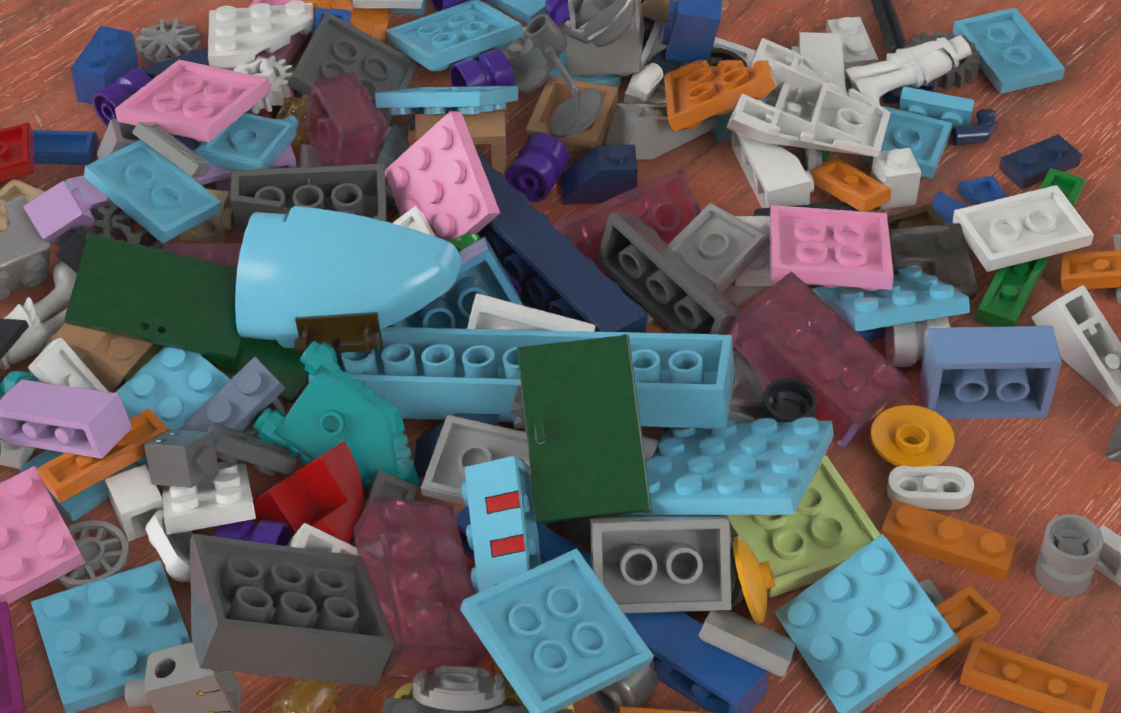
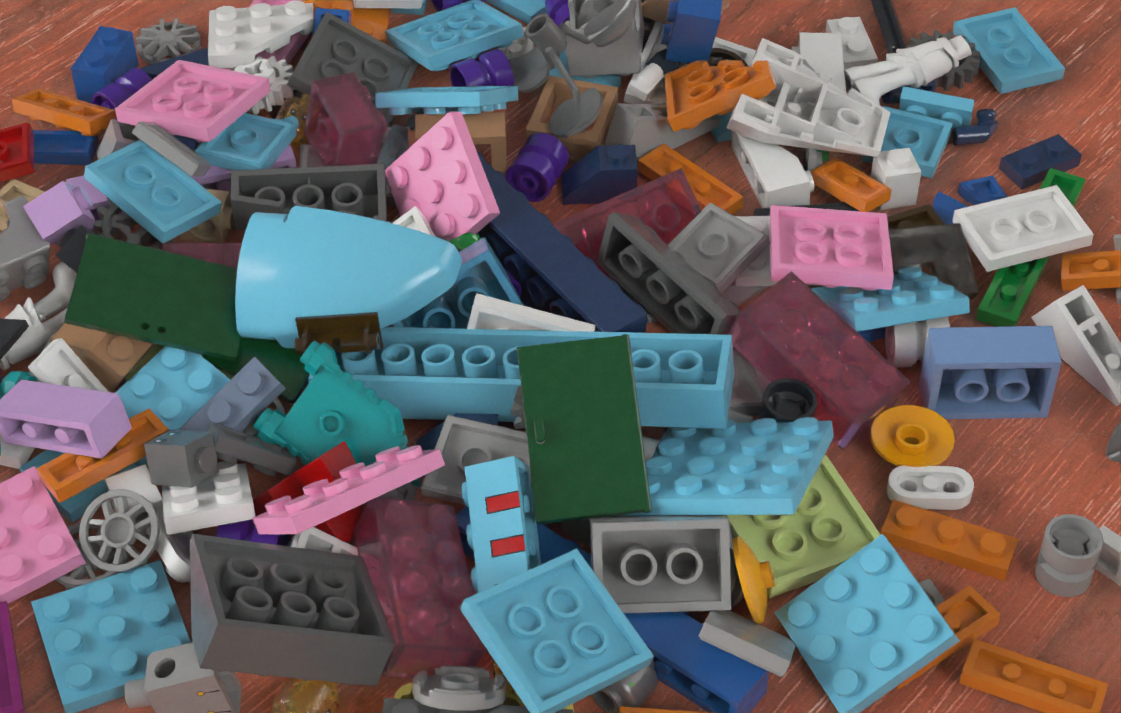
(64, 111): none -> orange plate
(120, 530): none -> light grey wheel
(355, 487): none -> bright pink plate
(704, 185): none -> orange plate

